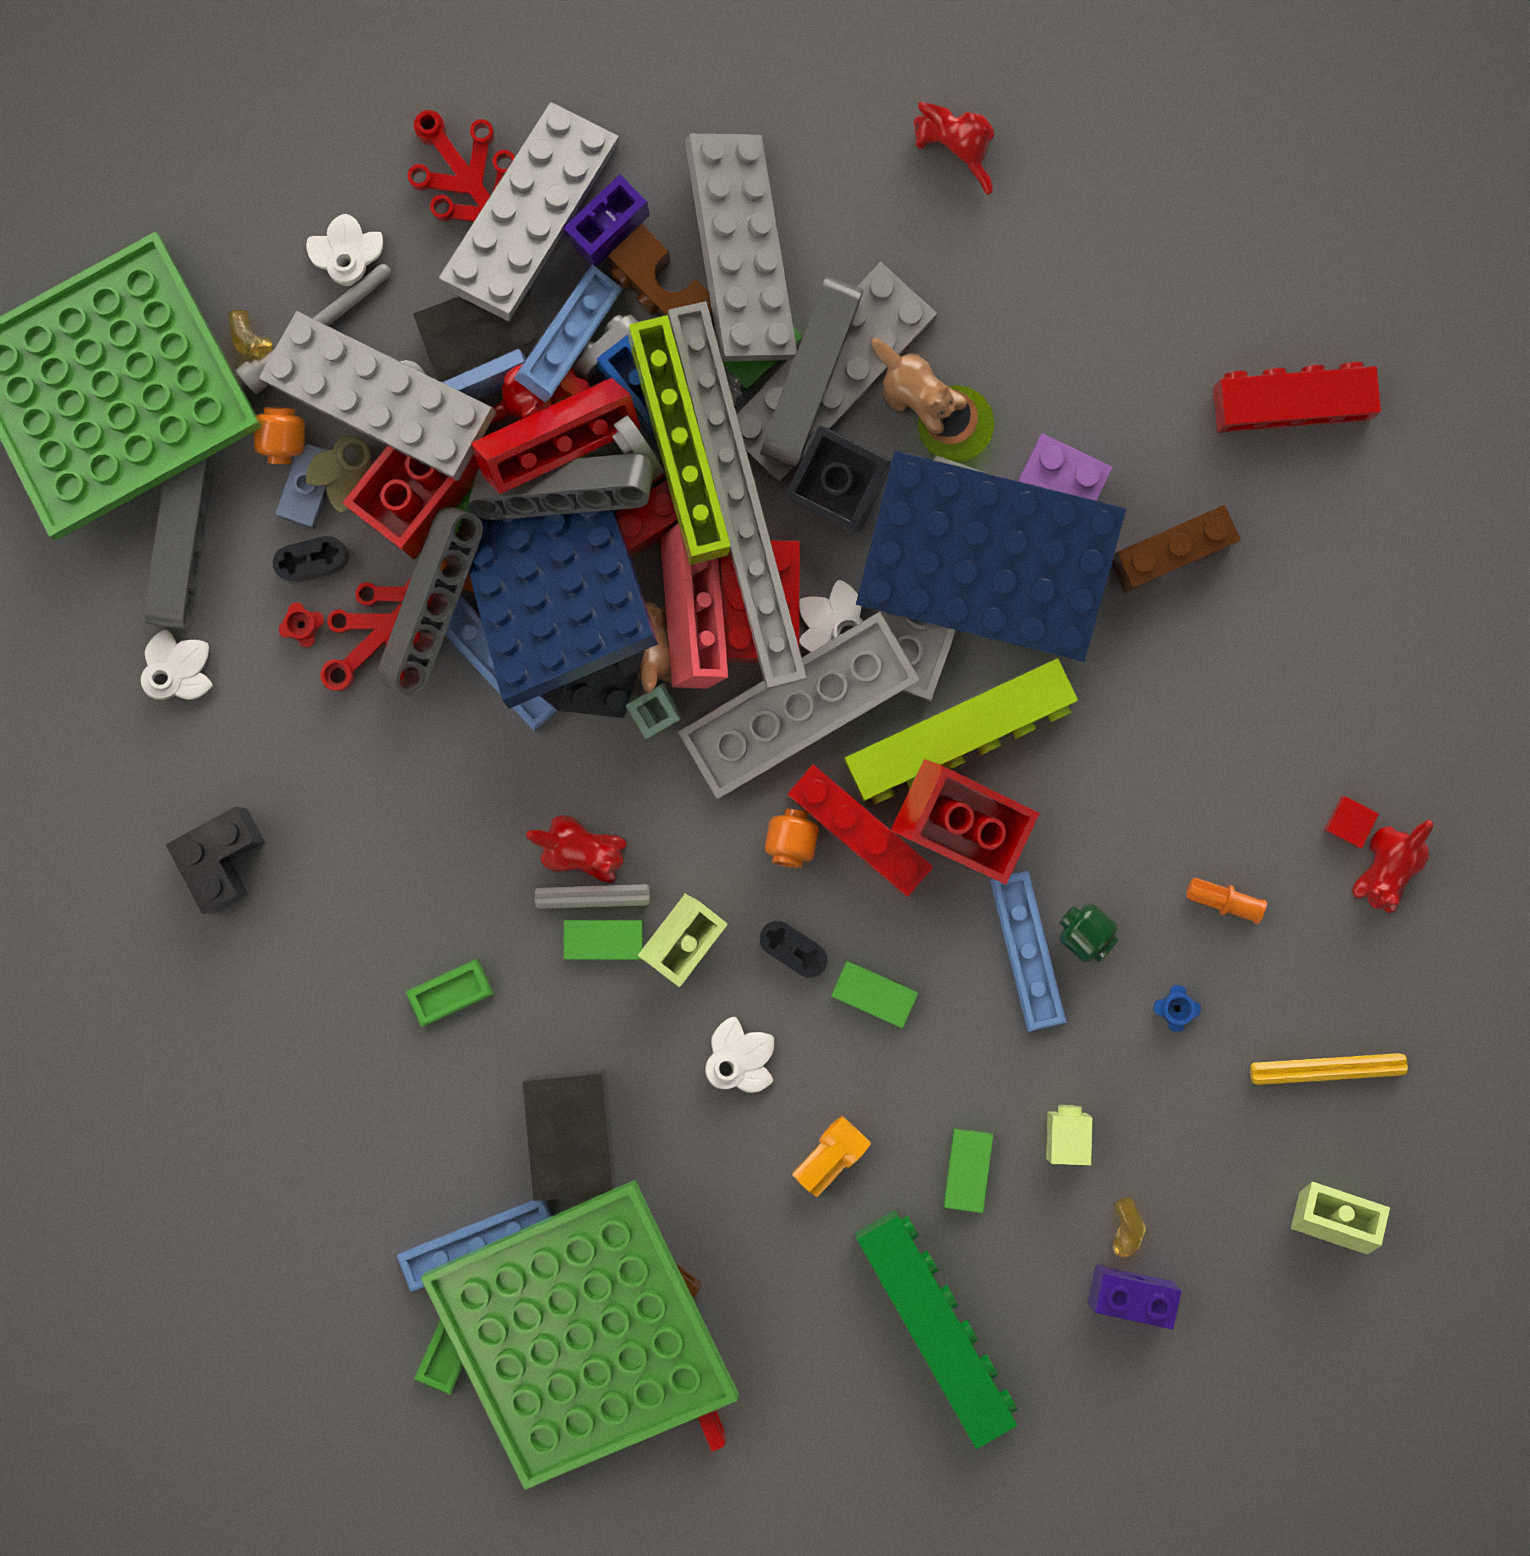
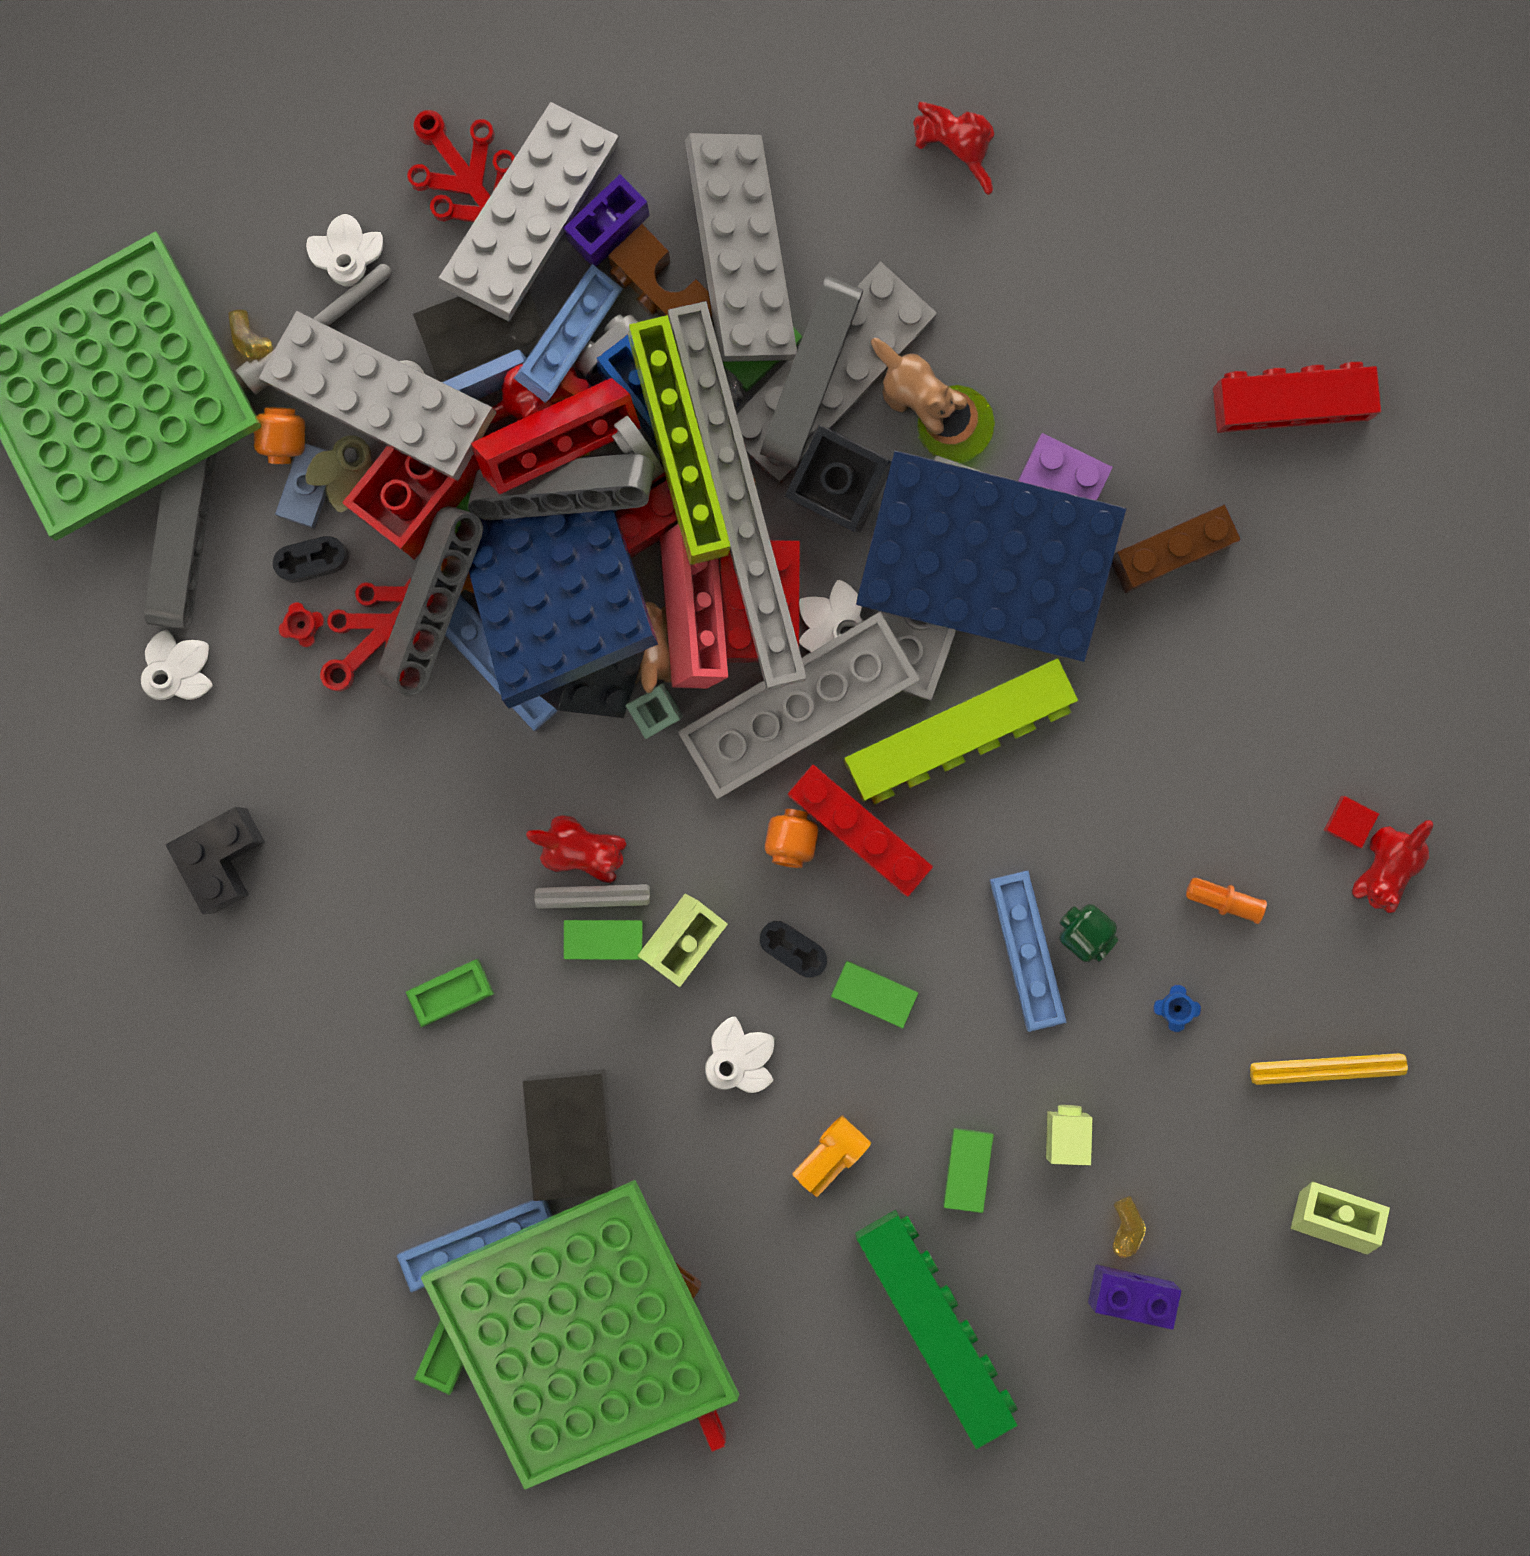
(965, 821): red brick -> none

